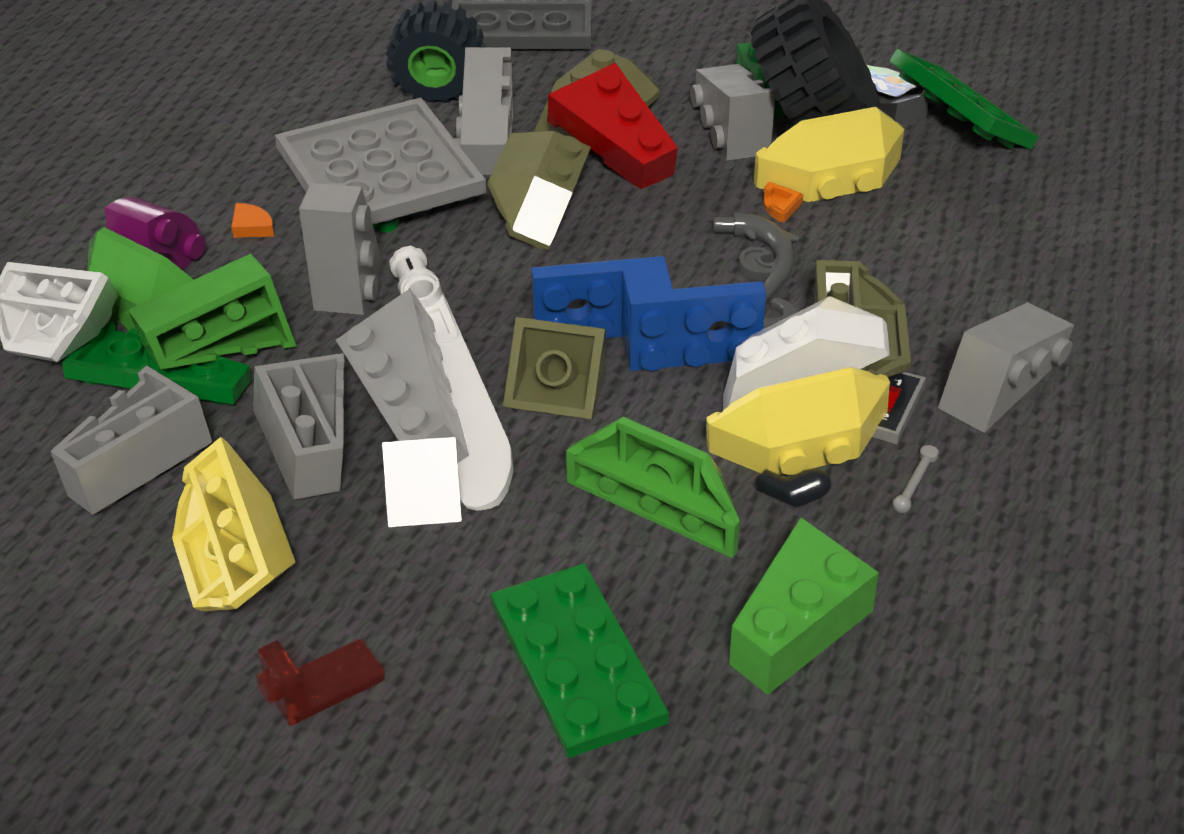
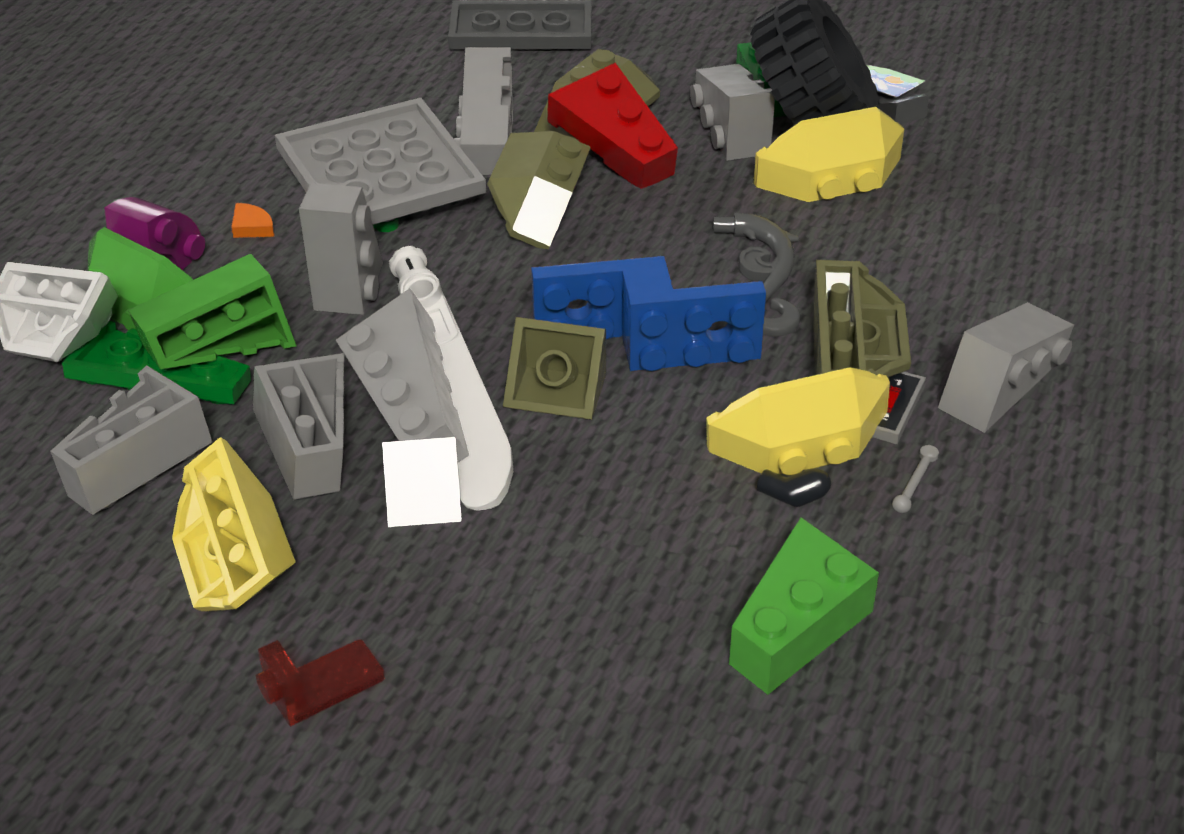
(430, 50): black wheel -> none
(578, 660): green plate -> none
(657, 481): bright green wedge -> none
(781, 201): orange tile -> none
(807, 344): white wedge -> none
(963, 101): green plate -> none

